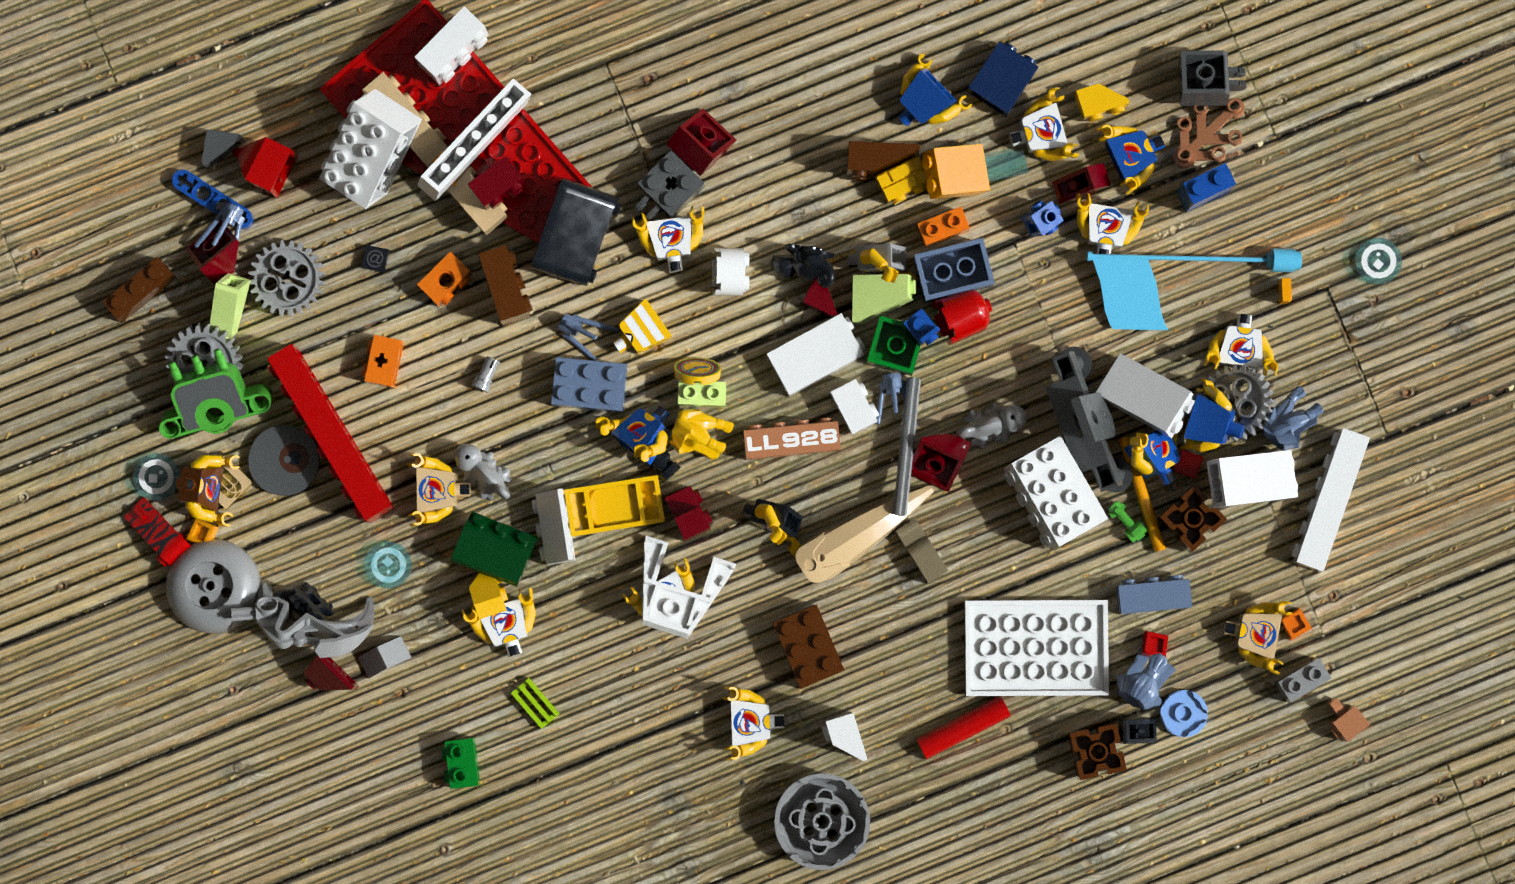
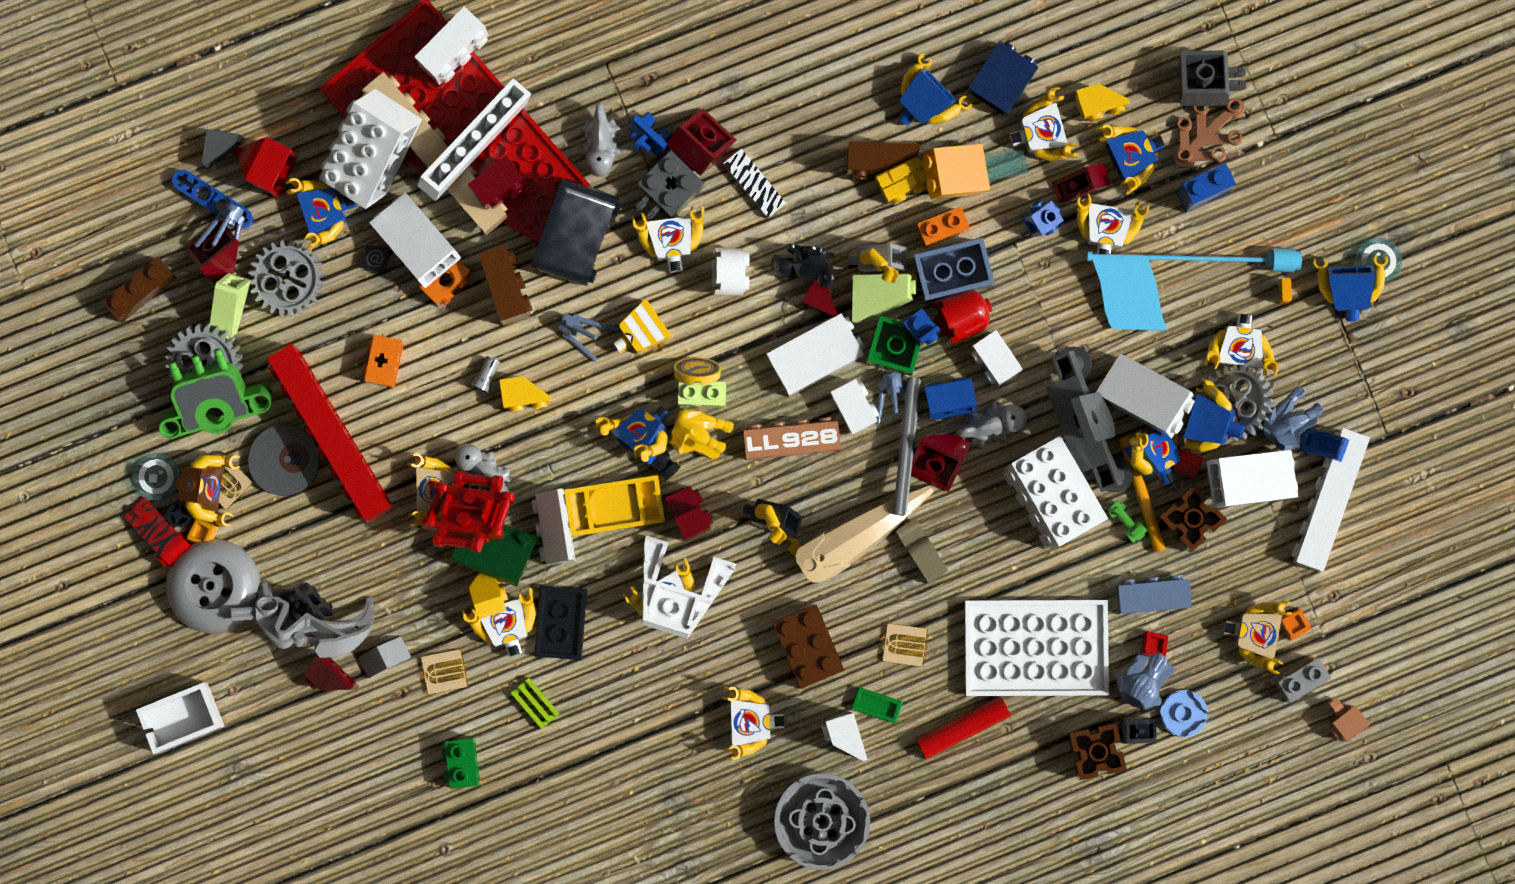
(175, 513): none -> black wheel
(180, 718): none -> white piece
(321, 210): none -> torso
(388, 565): clear light blue tile -> none
(415, 240): none -> white brick
(444, 671): none -> piece
(468, 514): none -> red brick
(520, 392): none -> yellow slope
(560, 623): none -> black tile
(589, 385): sand blue brick -> none
(600, 144): none -> light grey animal
(646, 137): none -> blue hips
(754, 183): none -> tile
(877, 705): none -> green tile
(905, 645): none -> piece
(950, 398): none -> blue brick
(996, 359): none -> white brick
(1324, 444): none -> blue tile
(1351, 286): none -> blue torso

